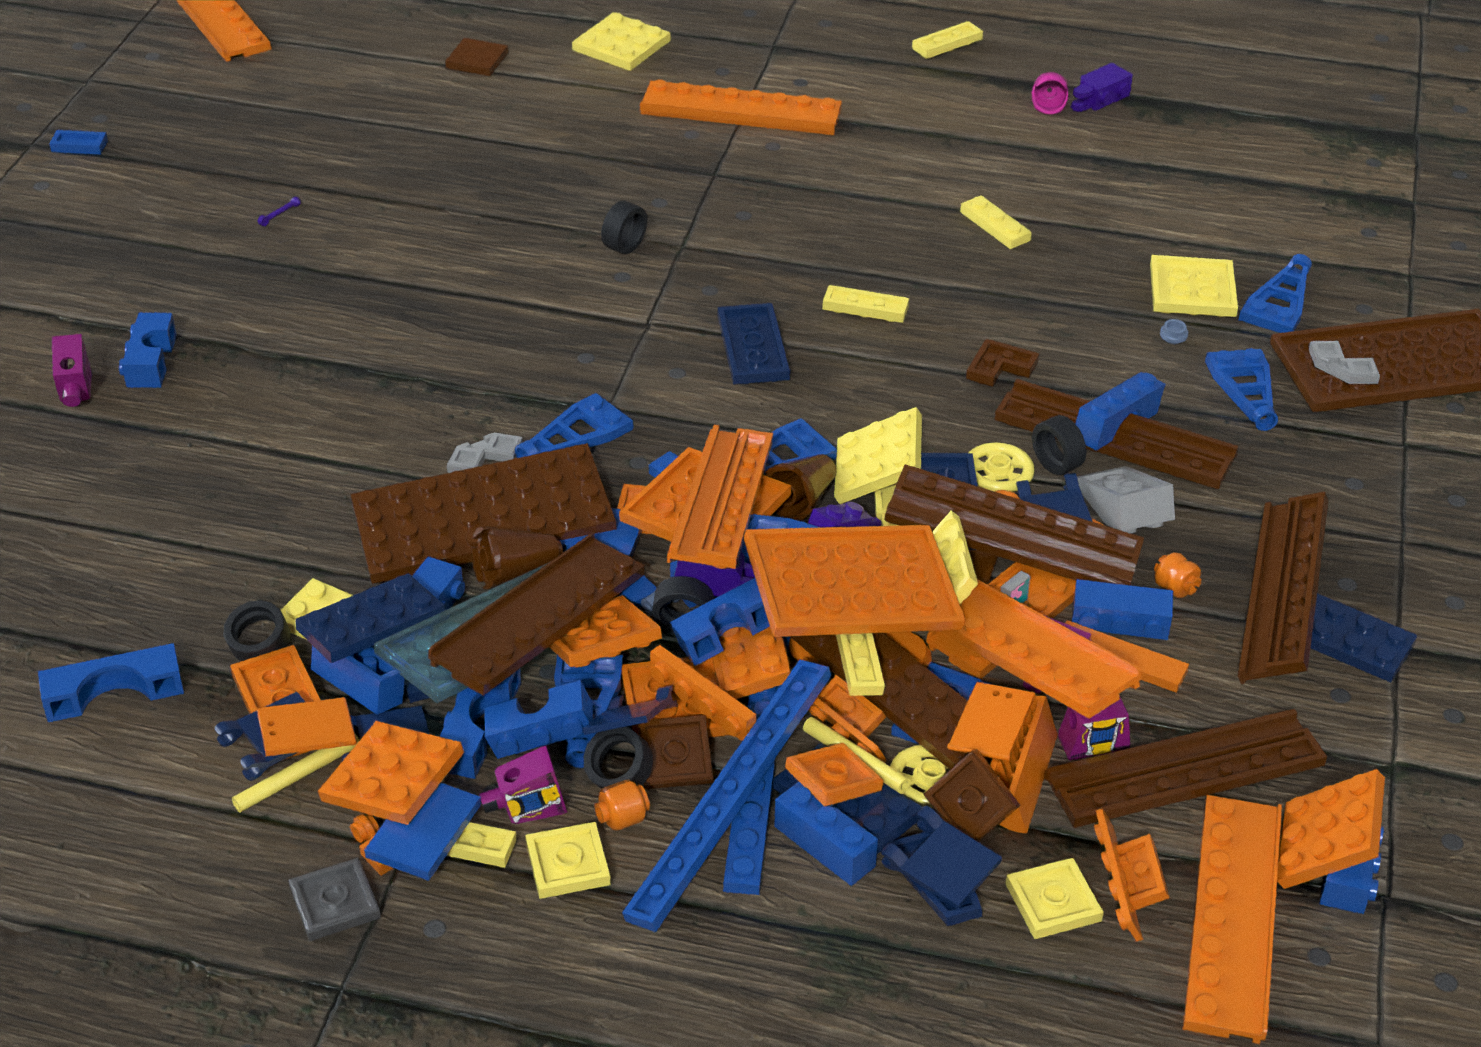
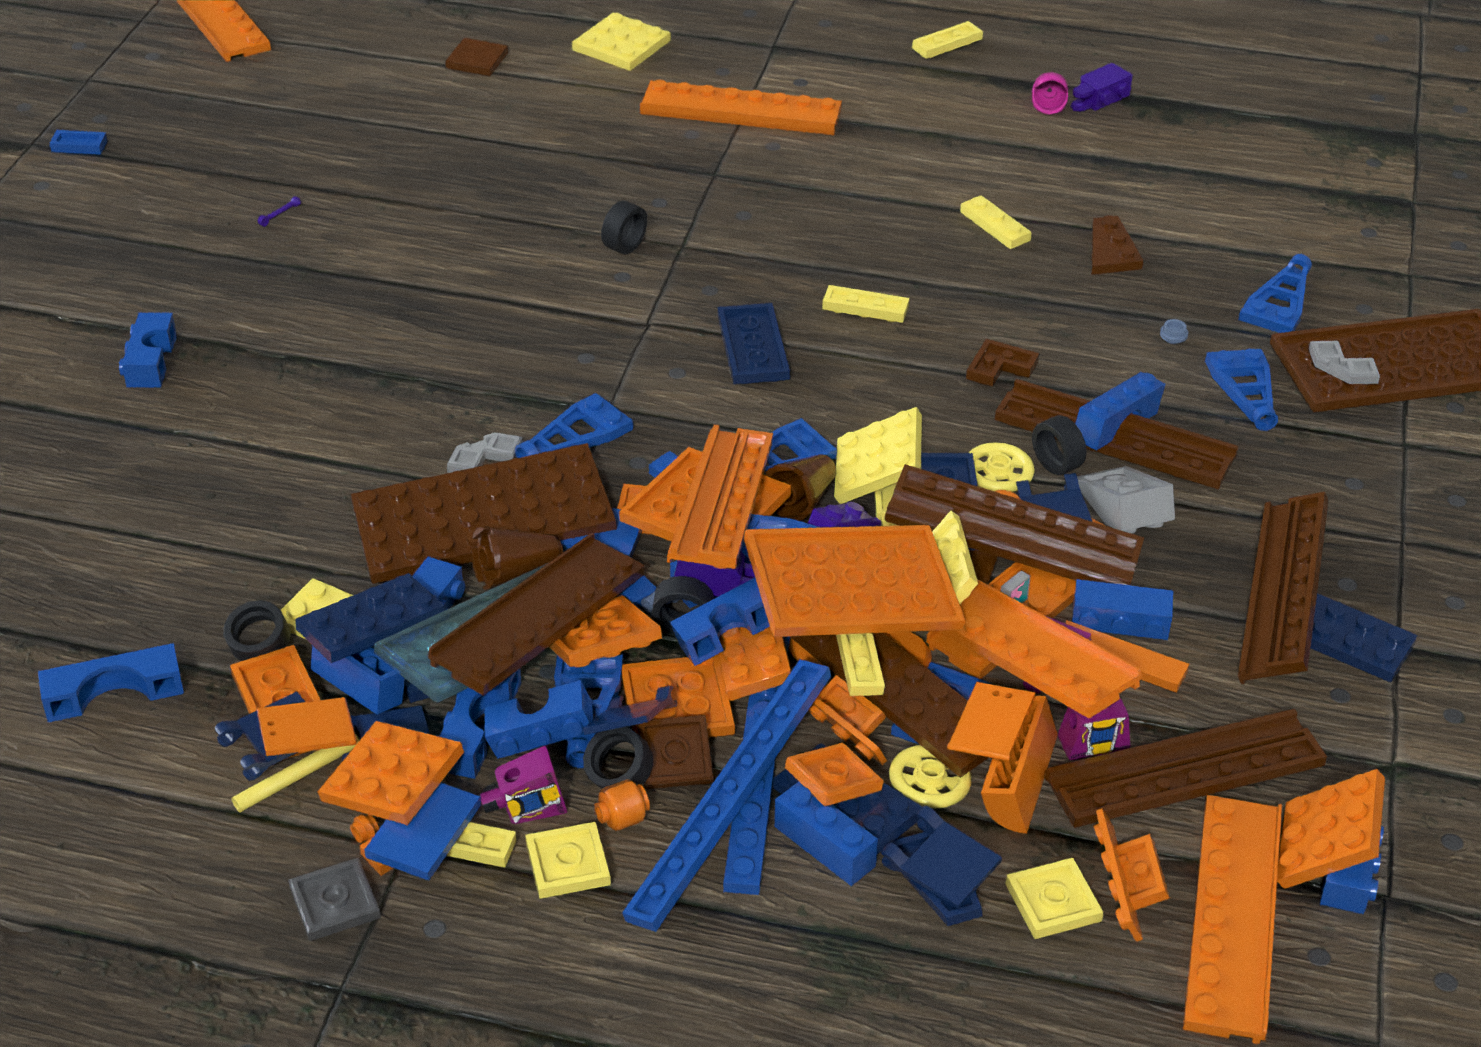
(74, 383): magenta torso -> none
(701, 693): orange plate -> none
(830, 737): light yellow piece -> none
(972, 797): reddish brown tile -> none
(1113, 247): none -> reddish brown wing
(1177, 574): orange piece -> none
(1193, 286): light yellow plate -> none

